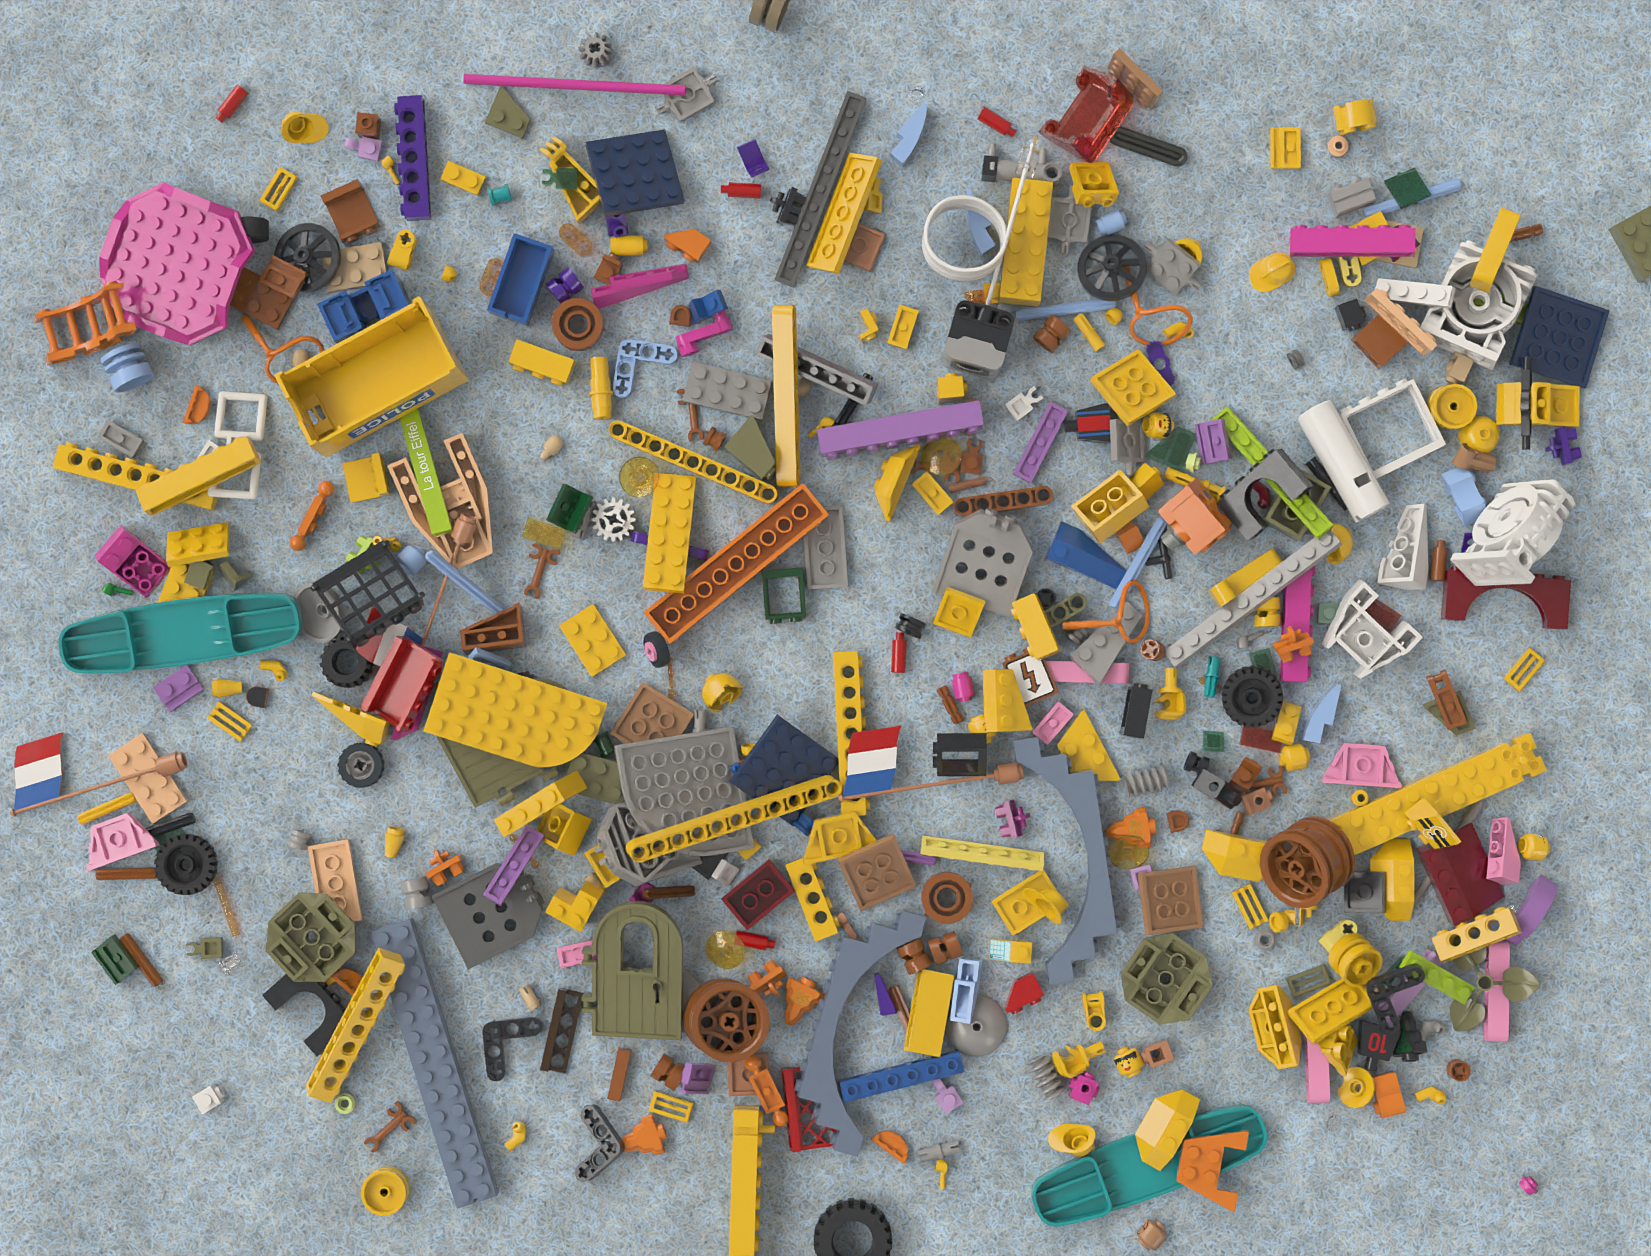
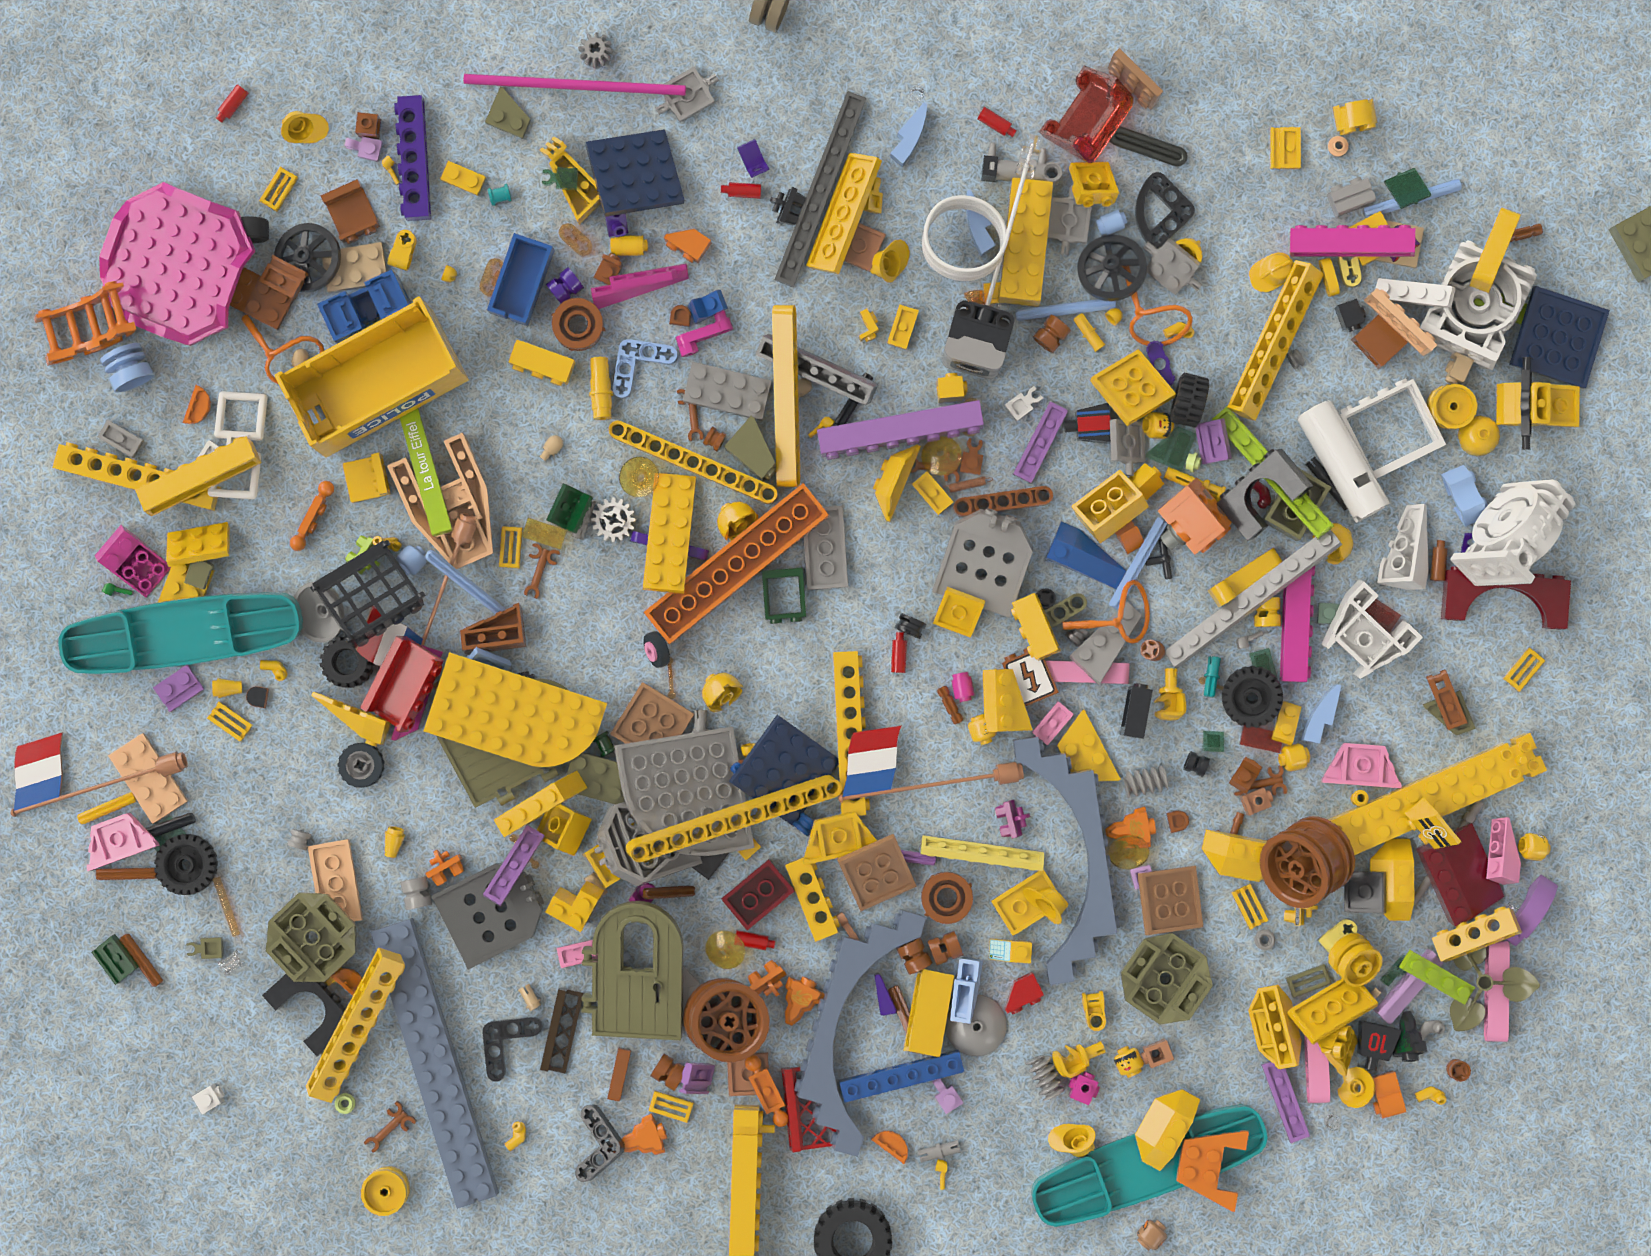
(232, 577): olive tile -> none
(510, 550): none -> yellow tile
(592, 640): yellow plate -> none
(725, 872): white plate -> none
(735, 519): none -> yellow cylinder
(891, 261): none -> yellow piece
(960, 743): black window -> none
(1181, 201): none -> black beam
(1189, 400): none -> black tyre
(1225, 794): black torso -> none
(1275, 340): none -> yellow brick
(1278, 922): yellow tile -> none
(1285, 1102): none -> medium lavender plate
(1291, 641): orange hips -> none
(1383, 994): black beam -> none
(1470, 458): medium nougat piece -> none
(1528, 1185): dark pink plate -> none
(1562, 437): dark purple hips -> none

